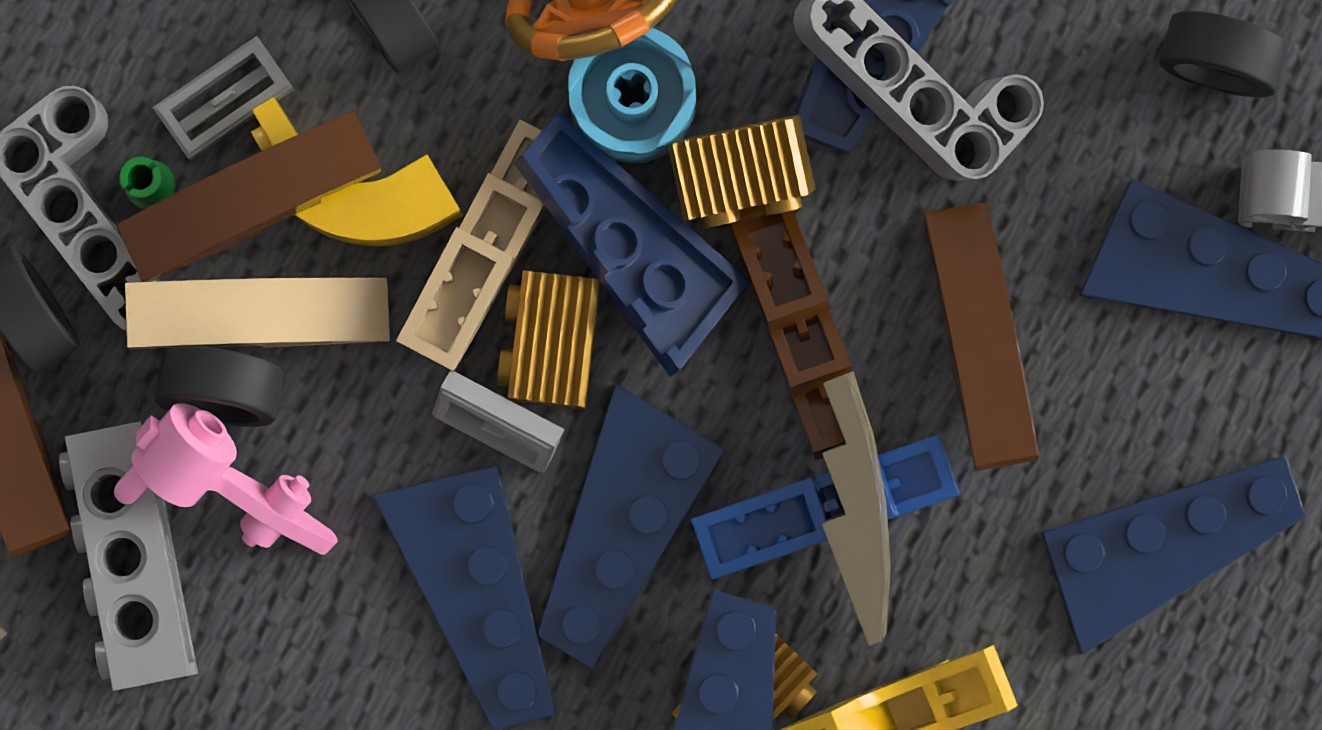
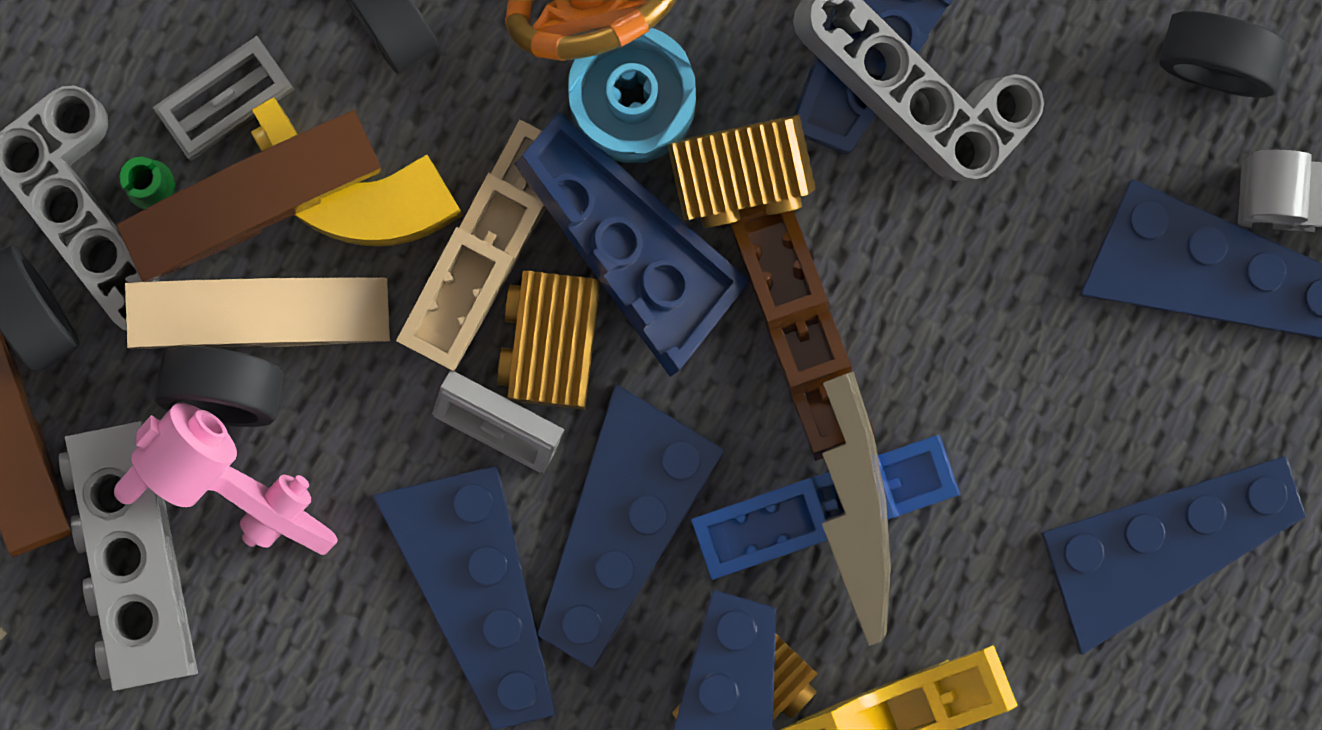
(981, 336): reddish brown slope -> none

